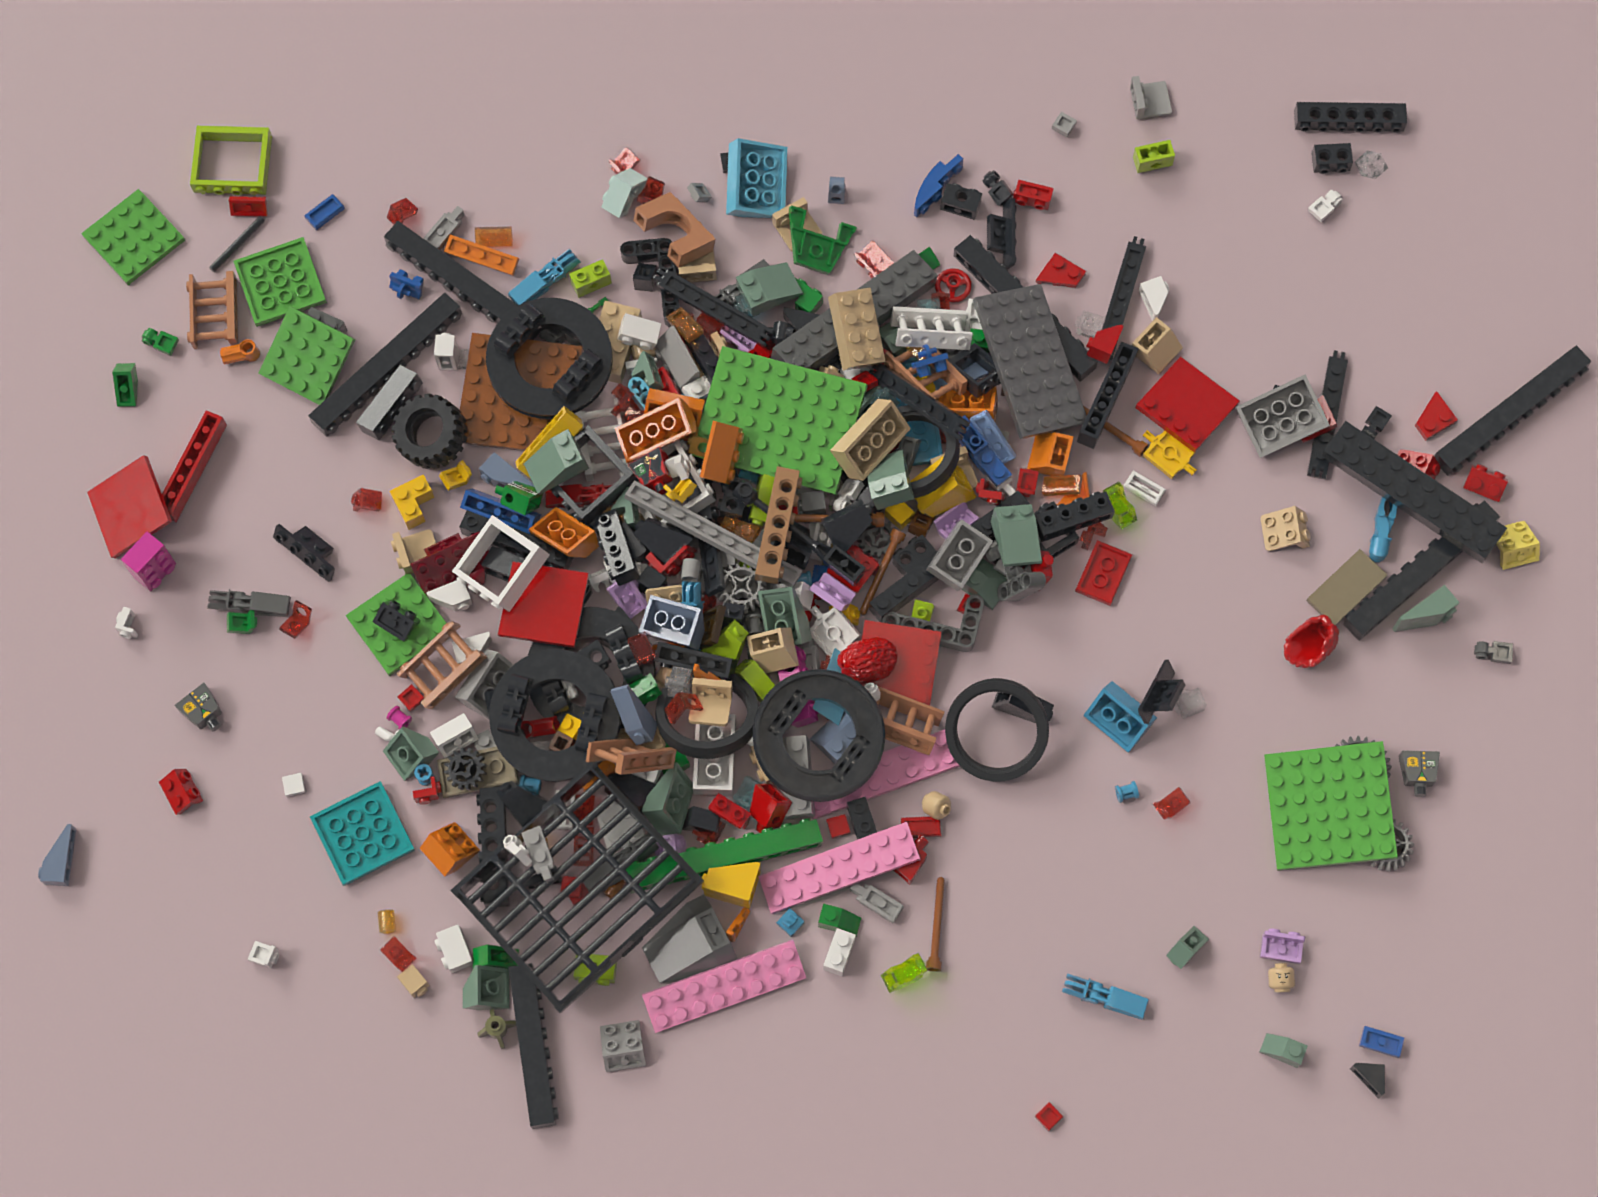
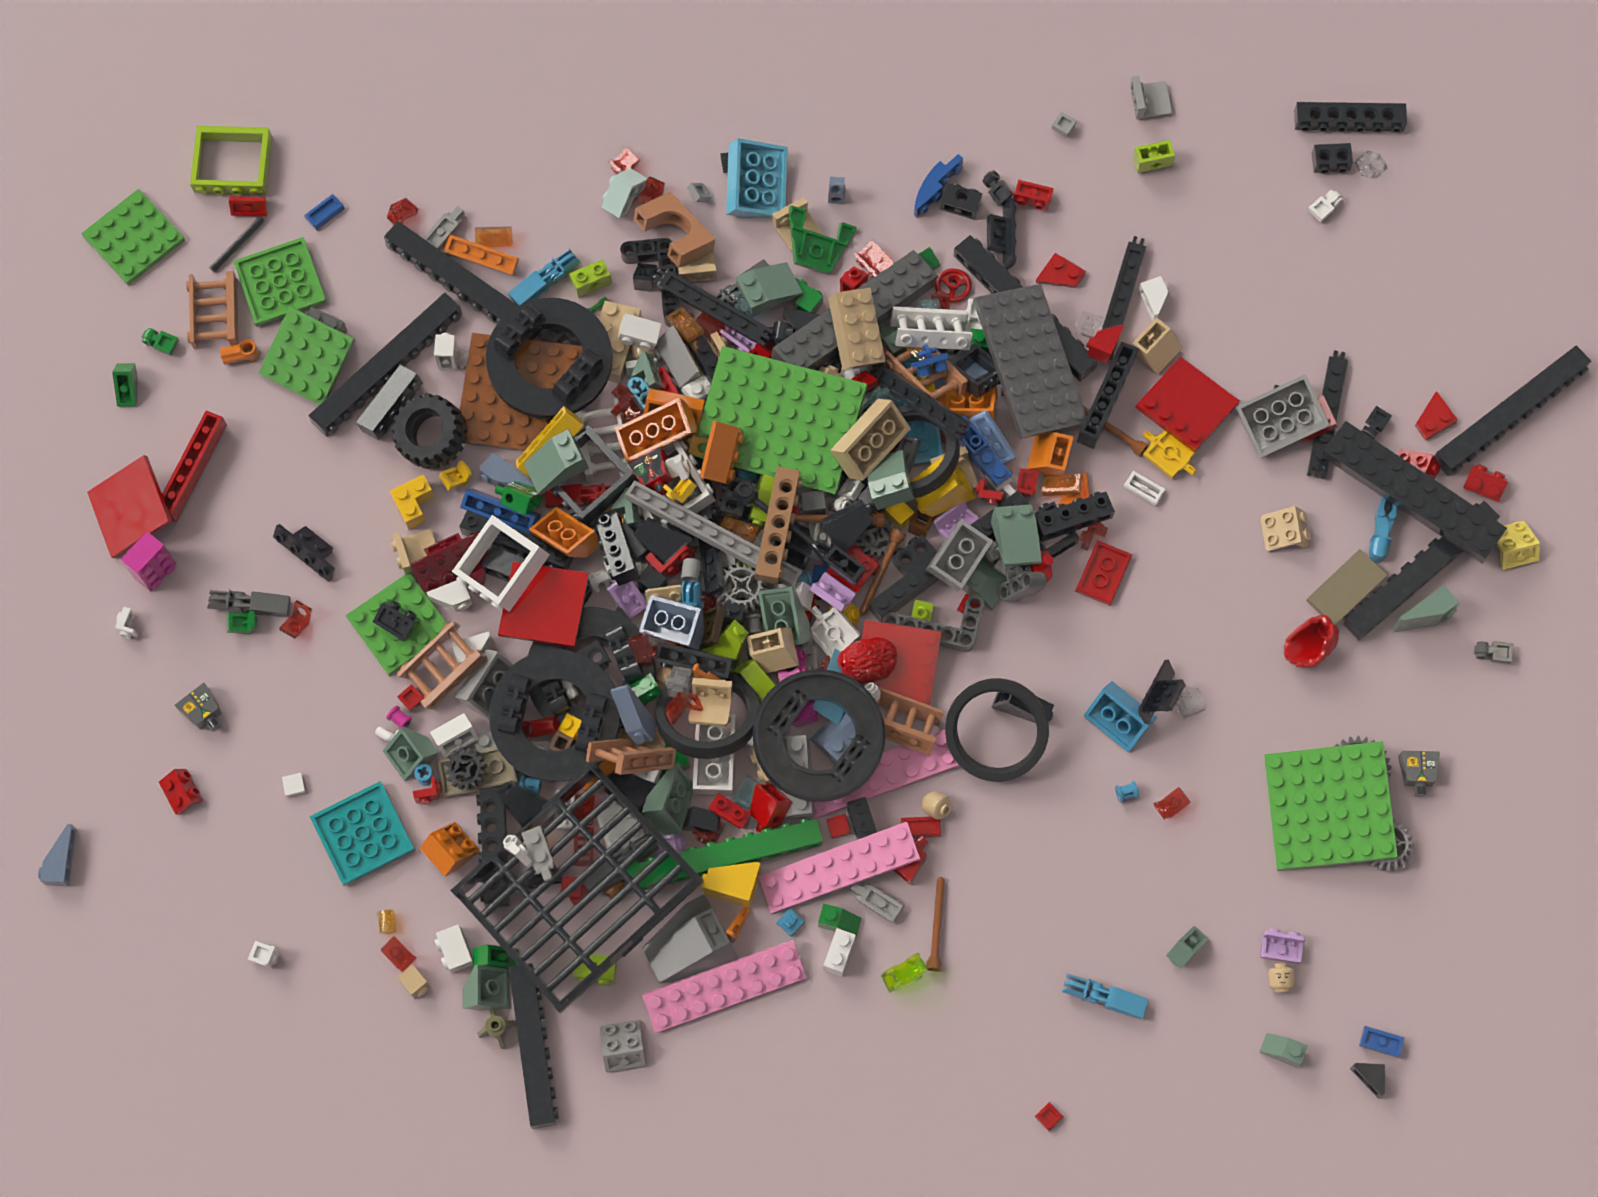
(367, 500): clear red bracket -> none
(405, 286): blue hips -> none
(853, 279): none -> red brick
(1124, 510): clear neon green brick -> none

